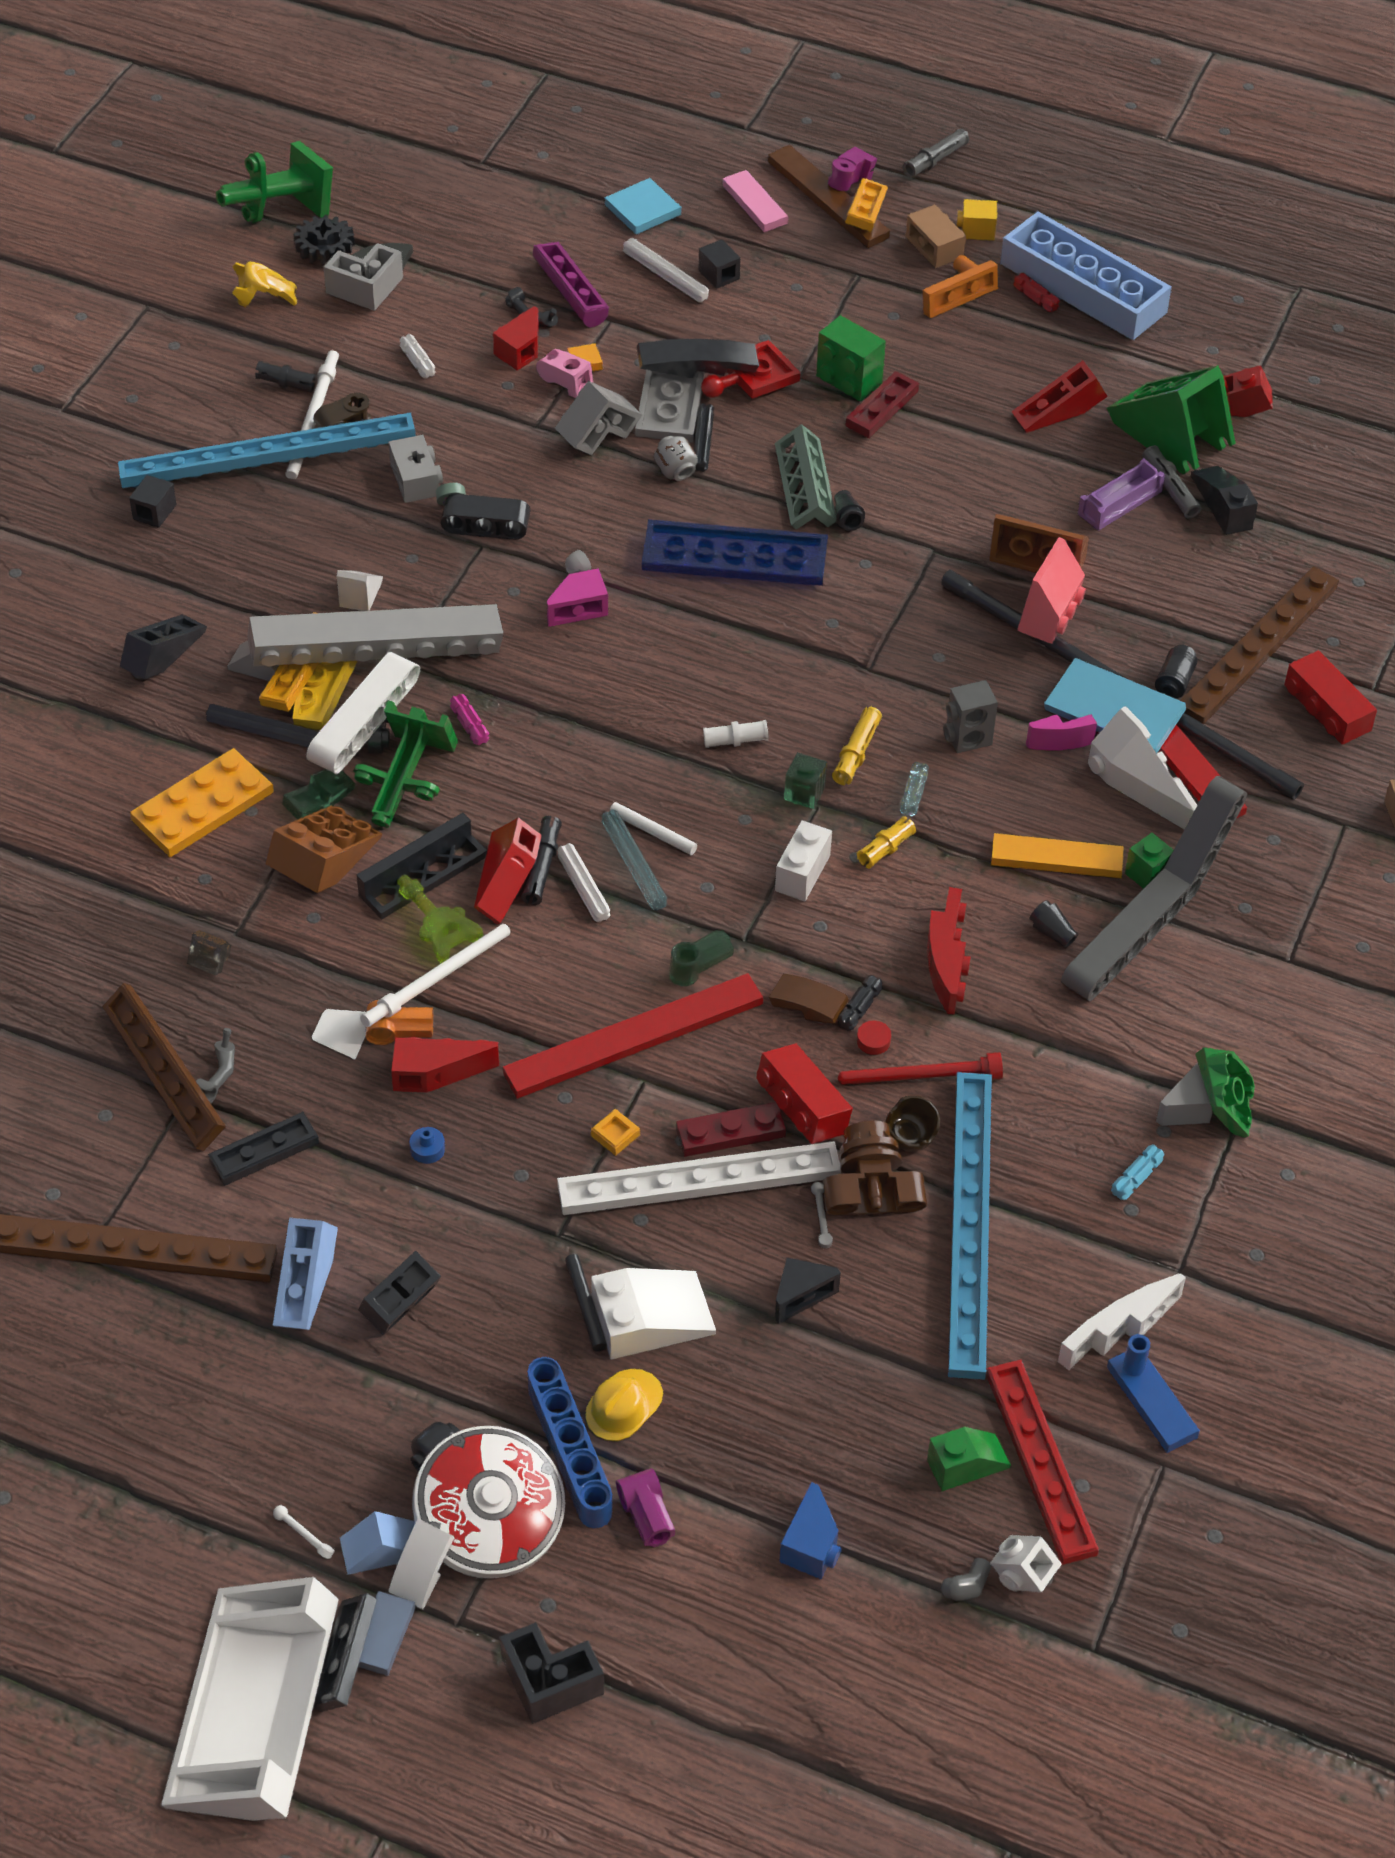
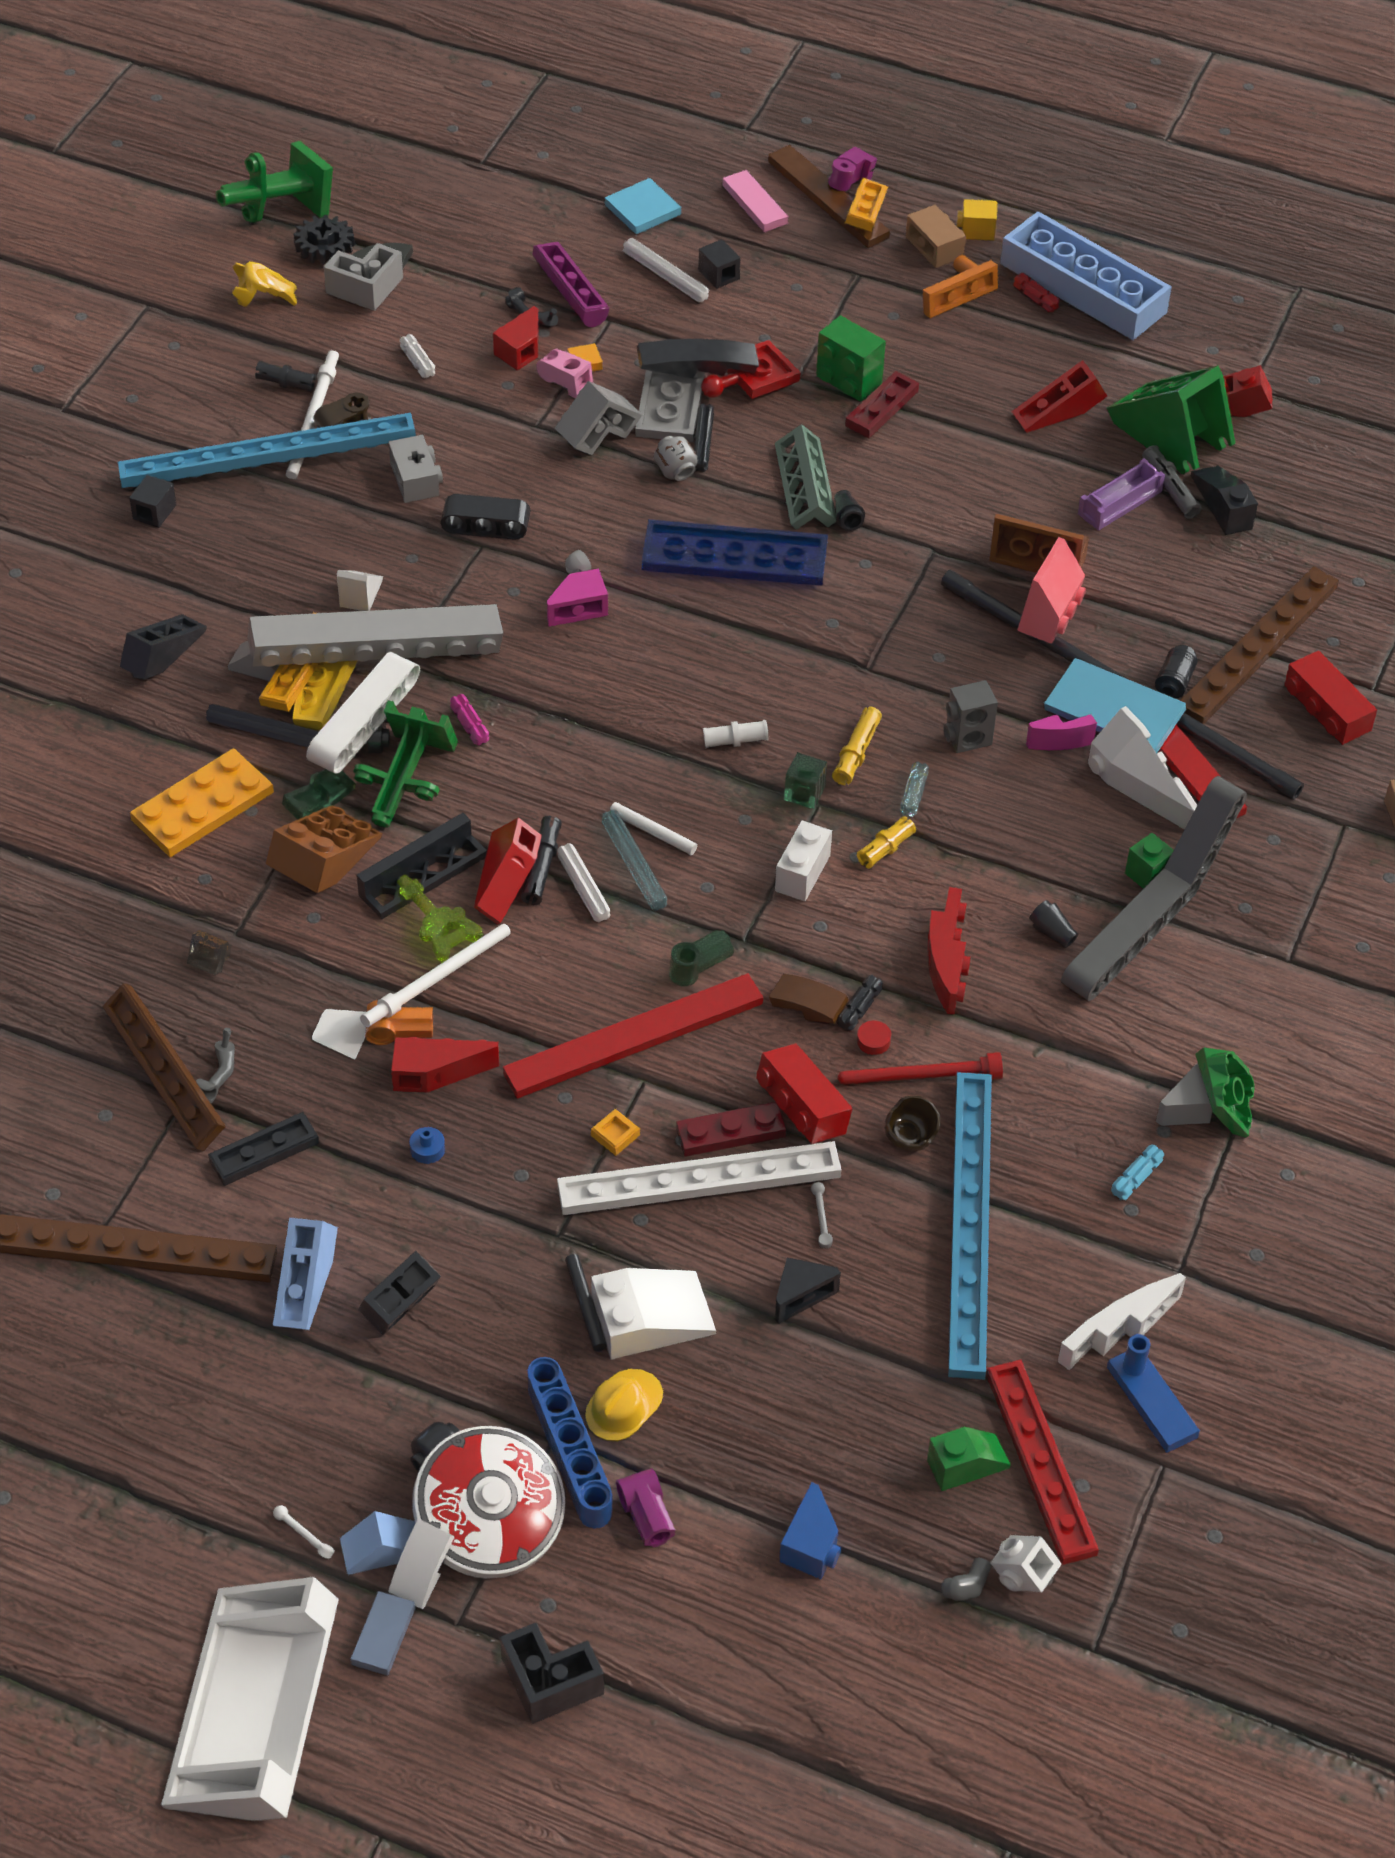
(344, 1652): black tile -> none
(447, 489): sand green tile -> none
(868, 1179): reddish brown beam -> none
(928, 157): dark grey pin -> none
(1057, 855): light orange tile -> none

